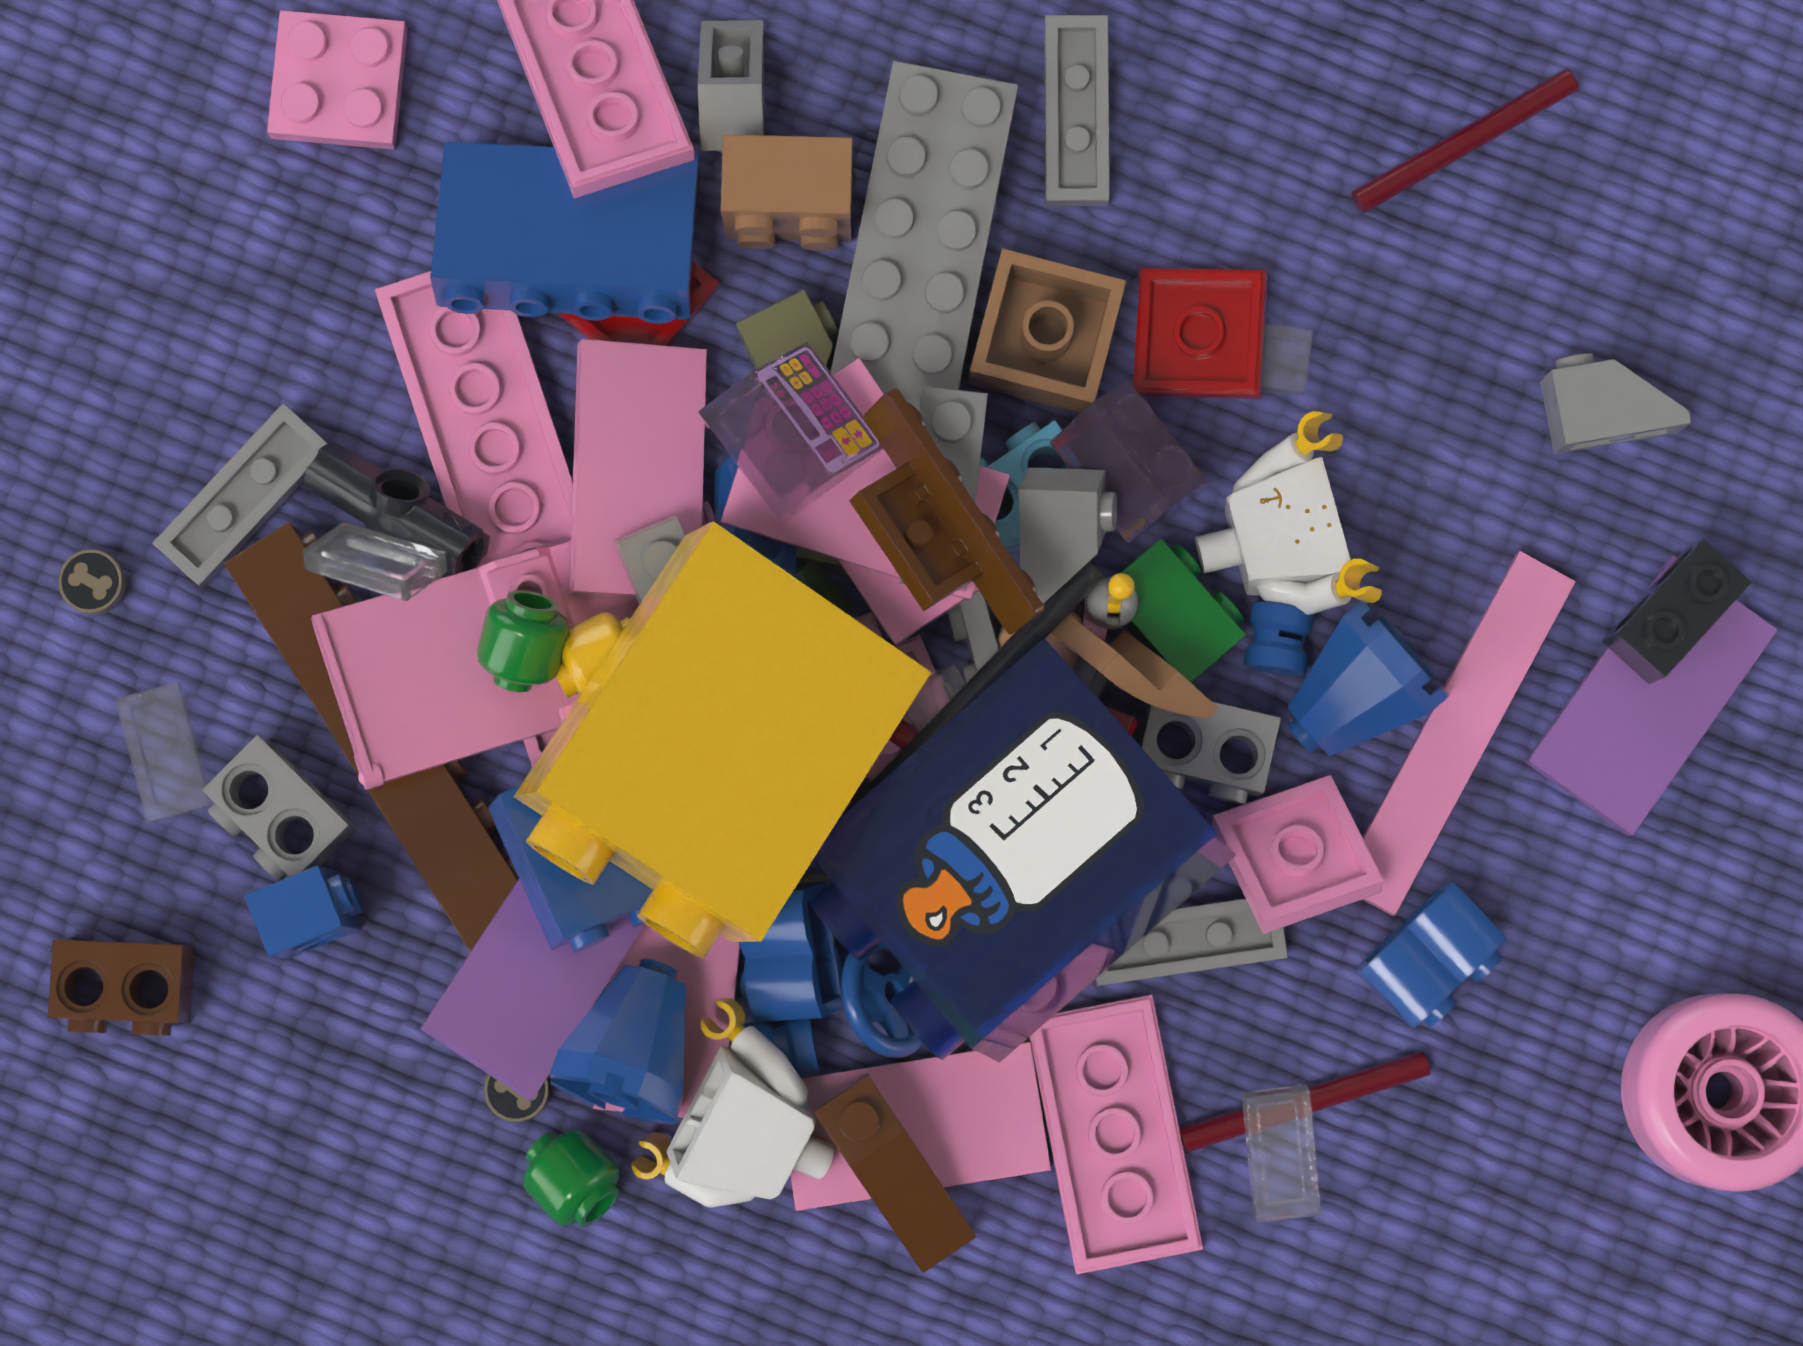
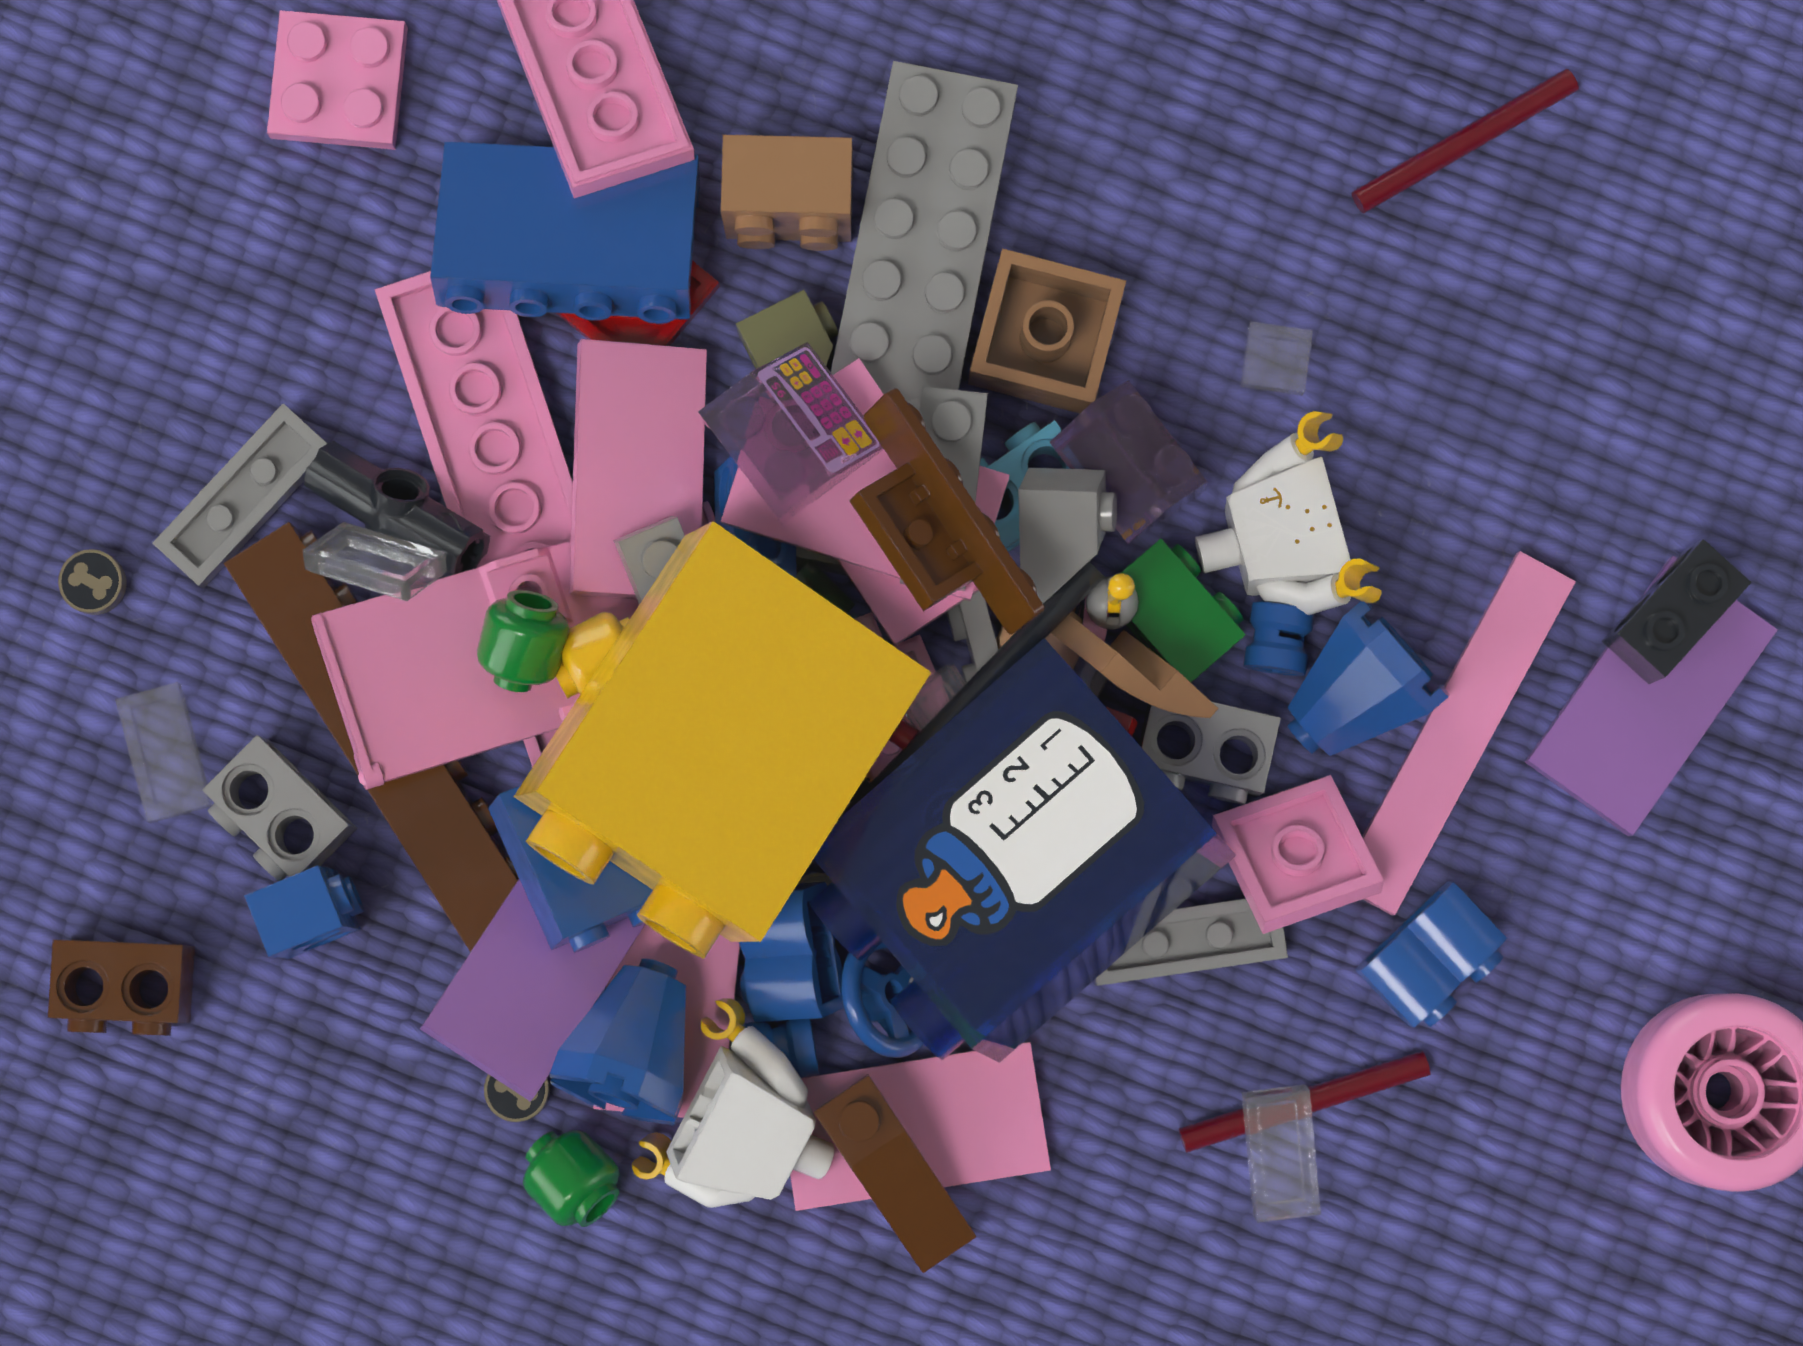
(730, 81): light grey slope -> none
(1076, 110): light grey plate -> none
(1114, 1135): bright pink tile -> none
(1200, 333): red tile -> none
(1604, 405): light grey slope -> none

